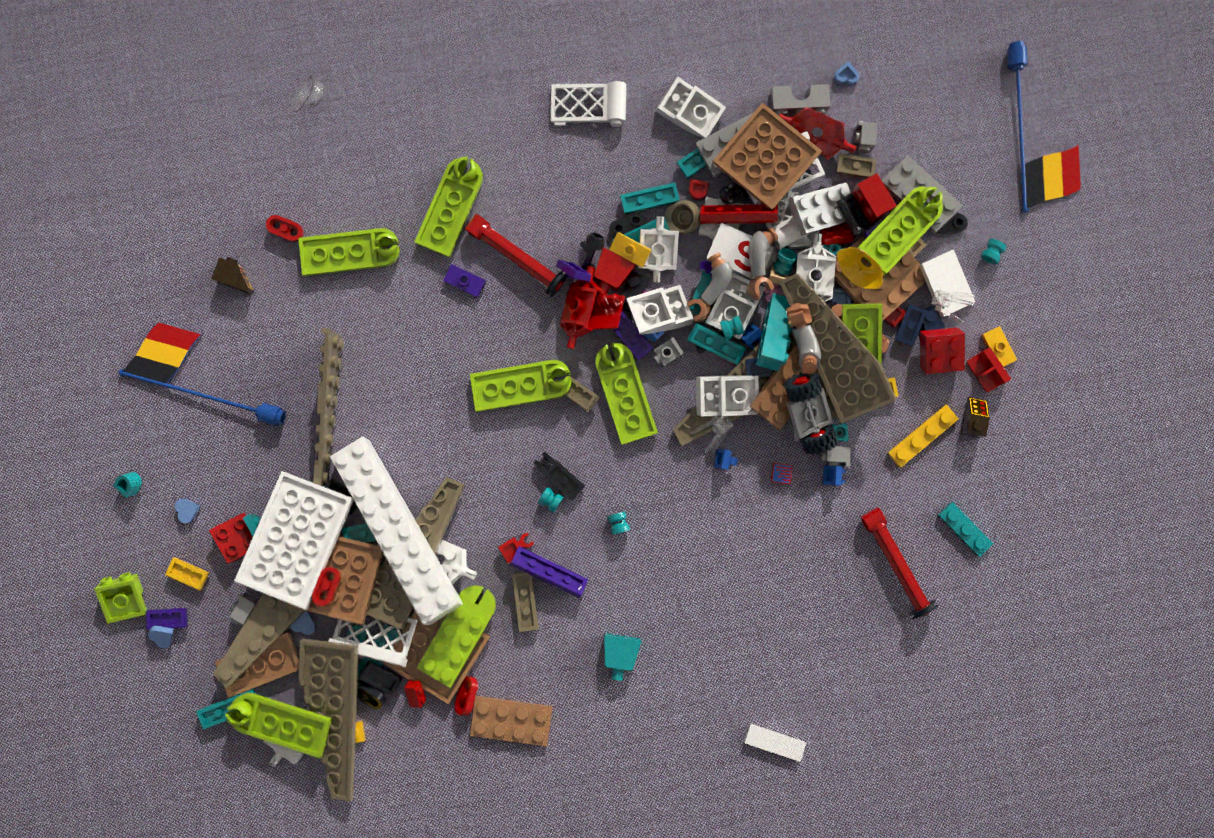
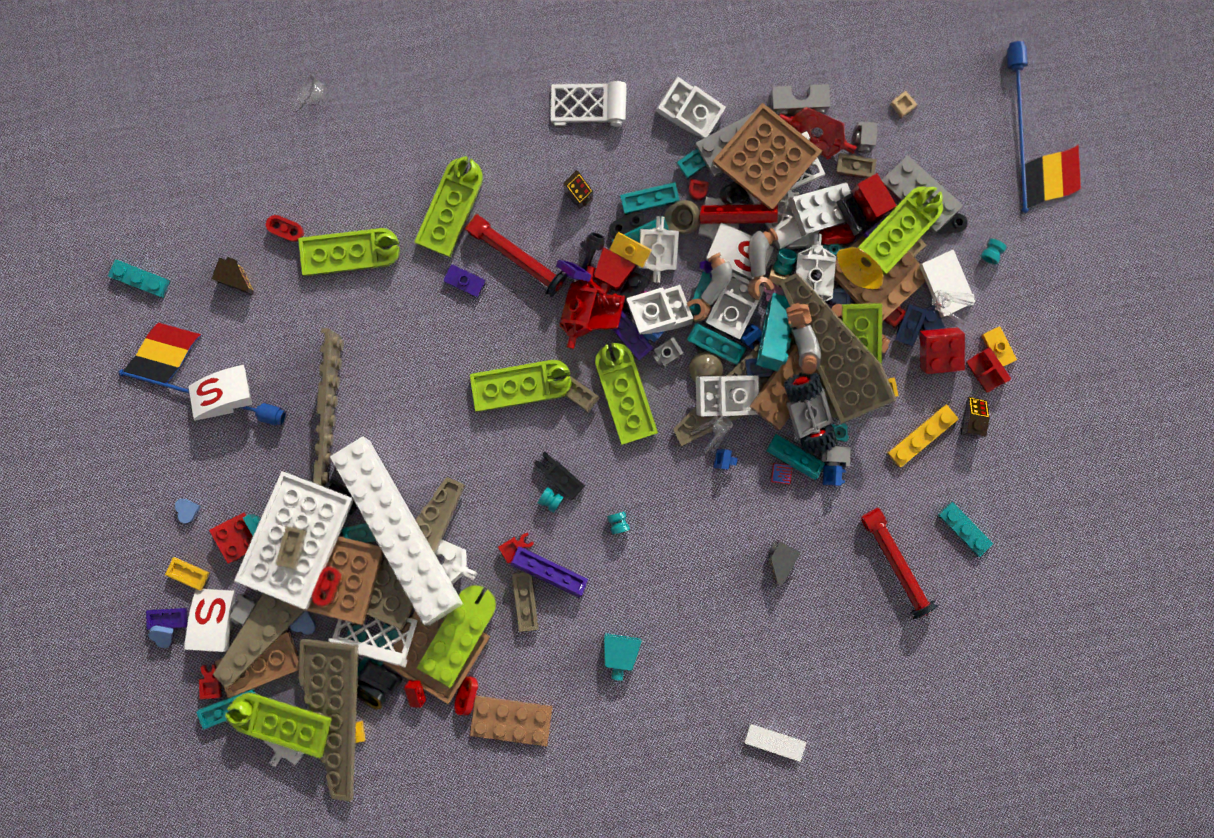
(121, 597): lime plate -> none
(128, 484): teal plate -> none
(138, 278): none -> teal plate
(209, 685): none -> red plate
(210, 620): none -> white slope
(220, 393): none -> white slope
(291, 547): none -> dark tan plate
(578, 190): none -> dark brown slope
(705, 365): none -> dark tan hat
(732, 327): teal wheel -> none
(782, 561): none -> dark grey slope
(795, 457): none -> teal tile
(846, 74): medium blue tile -> none
(903, 104): none -> tan tile

